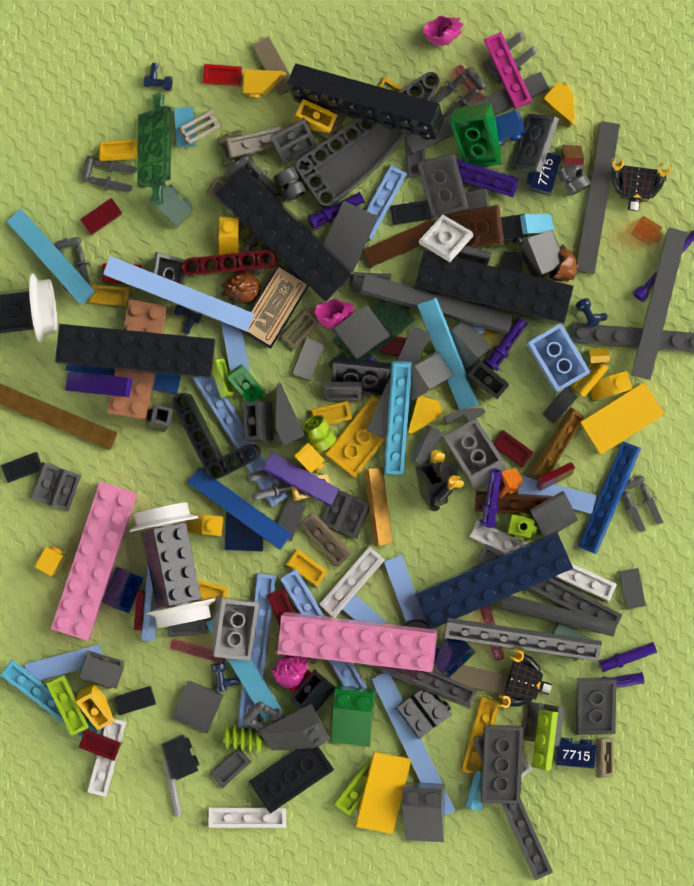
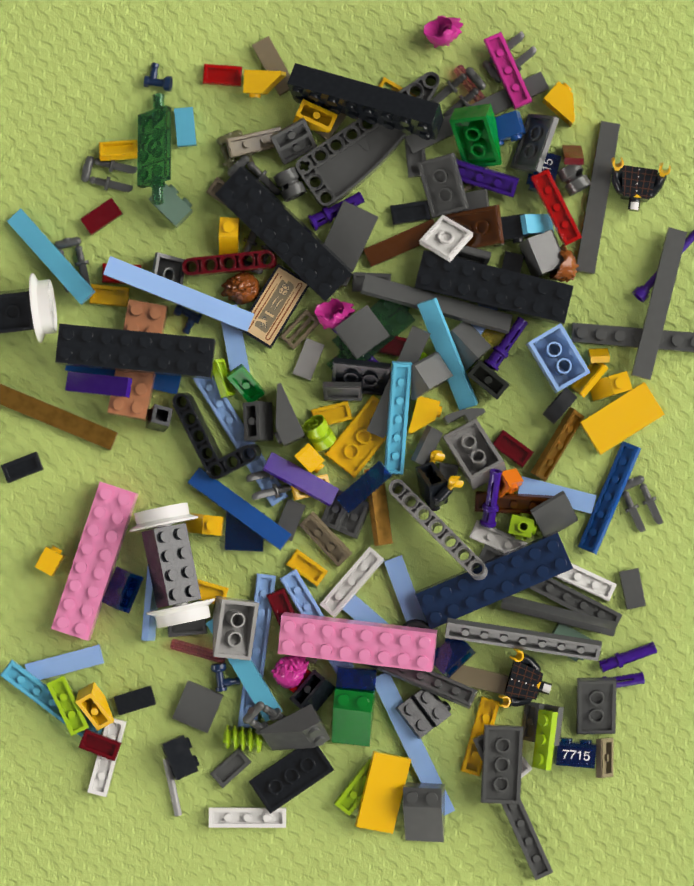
(55, 486): dark grey slope -> none
(101, 669): dark grey brick -> none
(139, 610): dark red tile -> none
(212, 120): tile -> none
(356, 678): none -> clear blue brick
(364, 487): none -> clear blue tile
(385, 195): light blue tile -> none
(433, 521): none -> light grey beam
(474, 797): medium azure tile -> none
(489, 619): clear pink axle -> none
(555, 476): dark red tile -> none
(556, 207): none -> red tile
(593, 319): dark blue piece -> none
(647, 231): clear orange brick -> none

